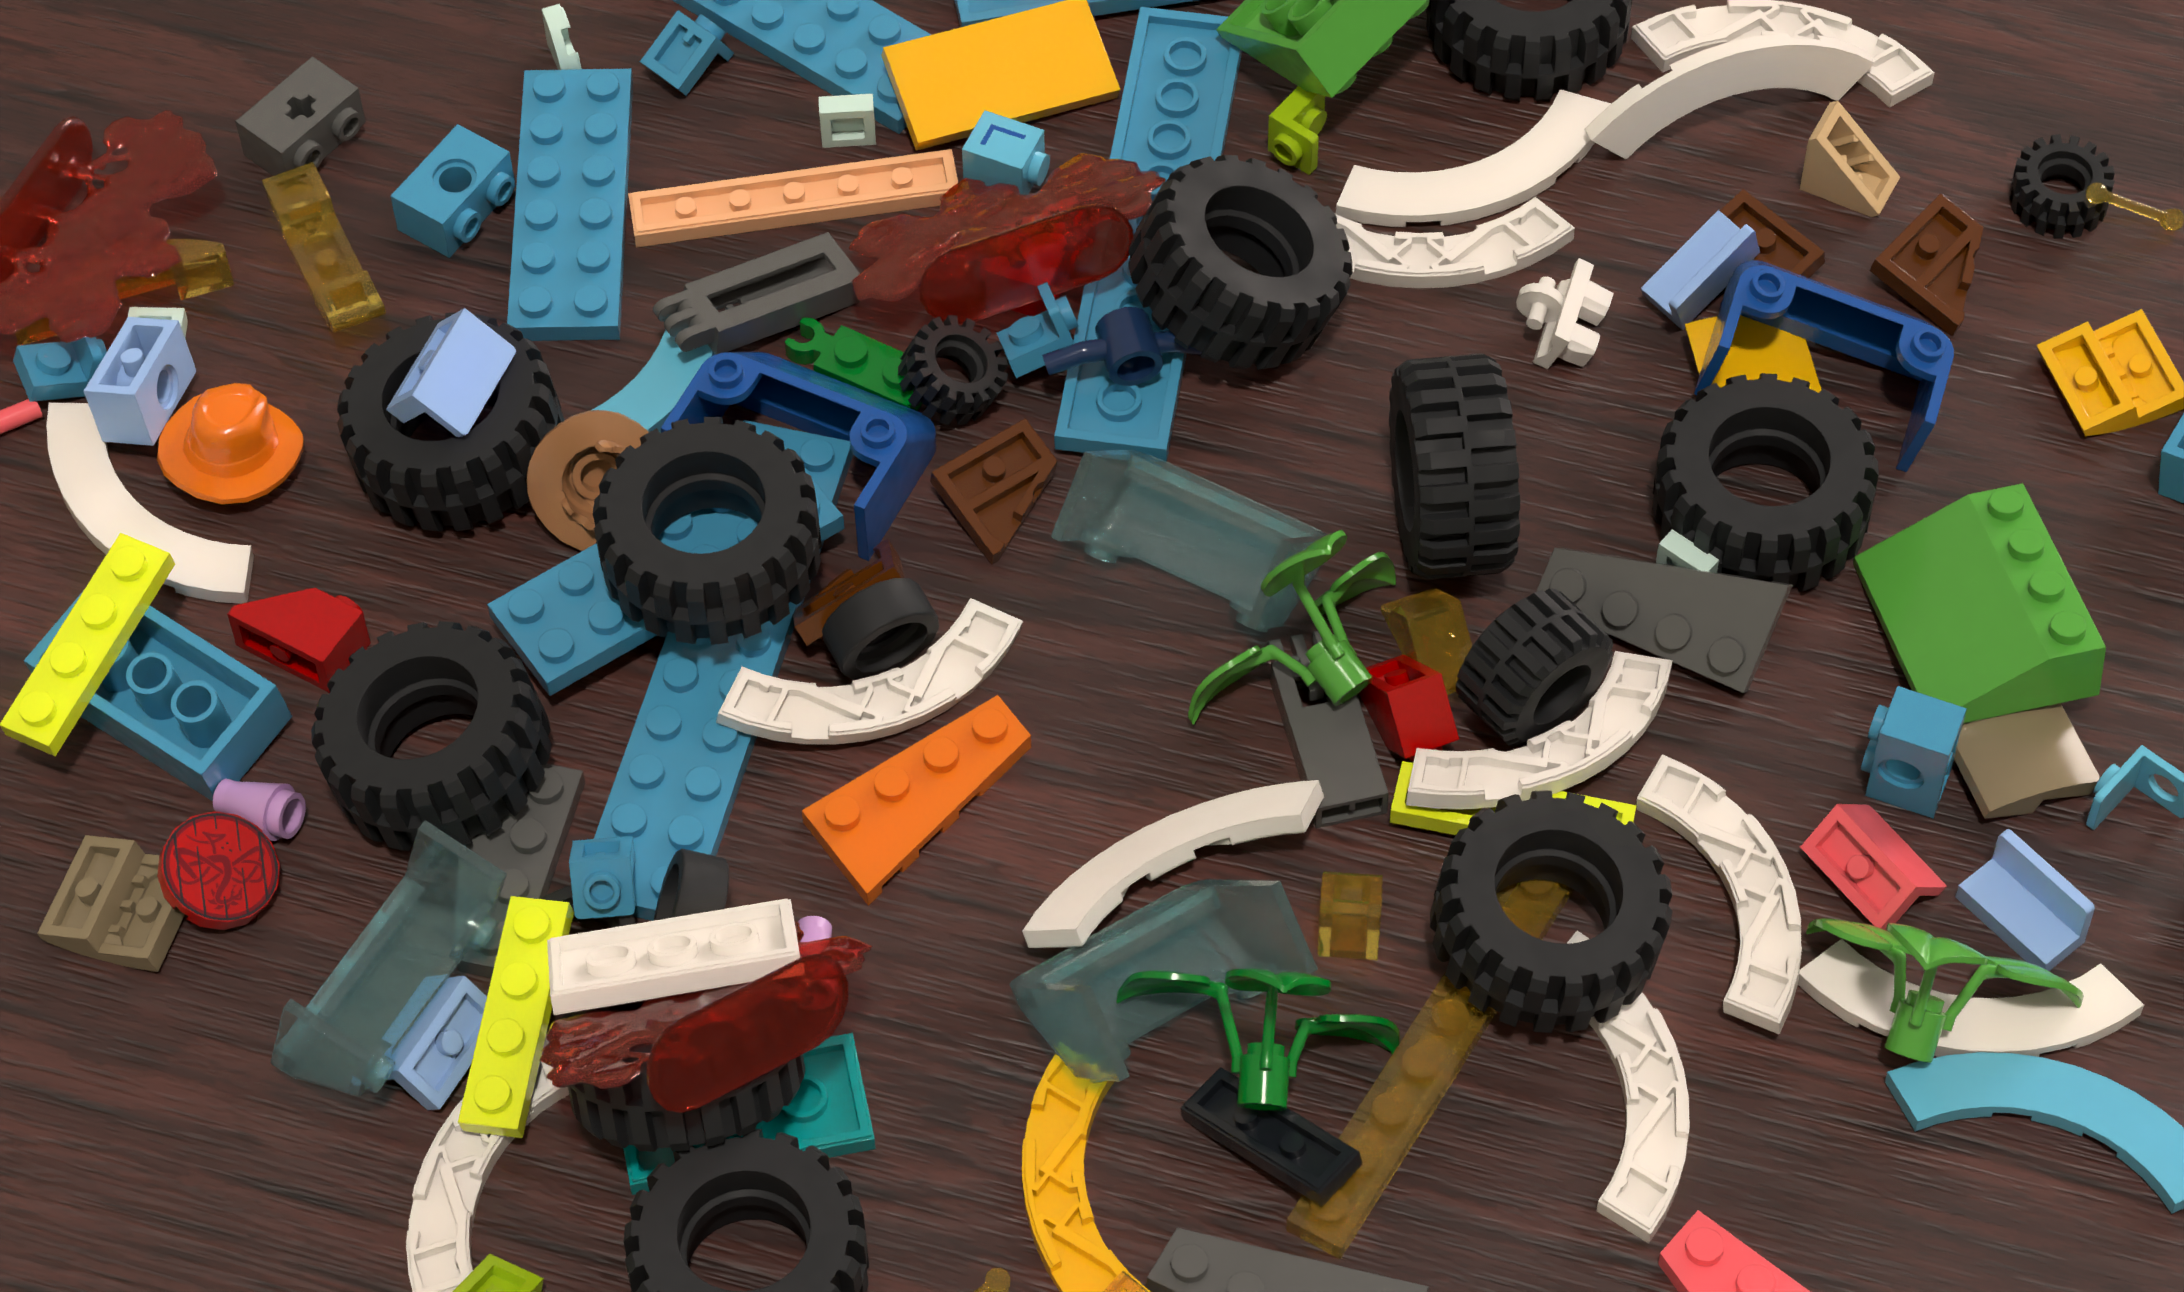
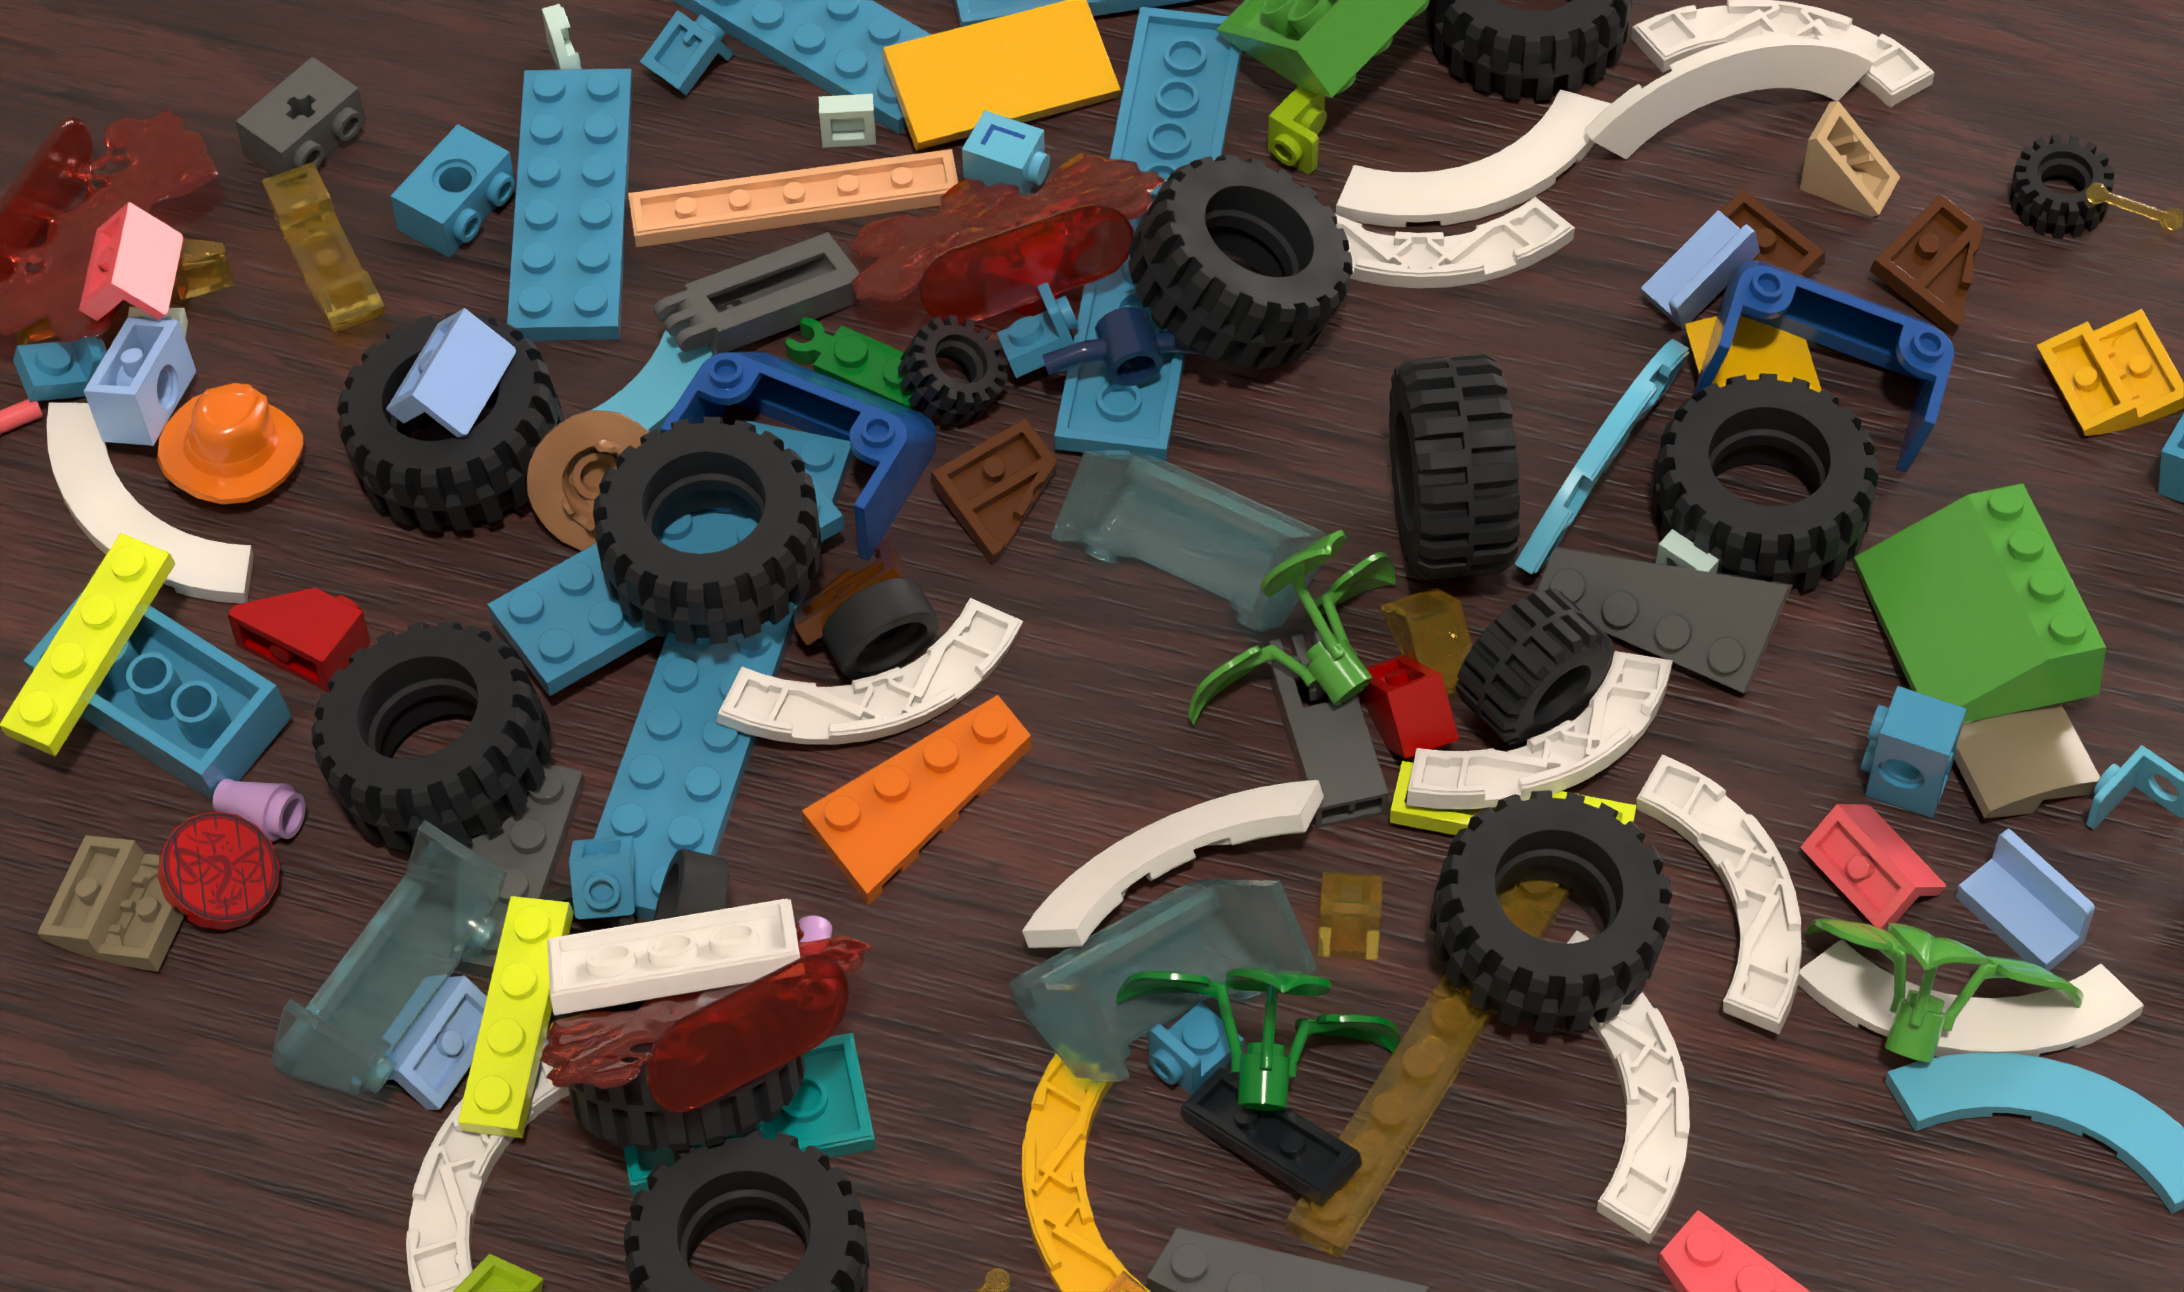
(132, 262): none -> panel
(1190, 1049): none -> dark azure bracket
(1559, 312): white hips -> none
(1633, 406): none -> medium azure tile

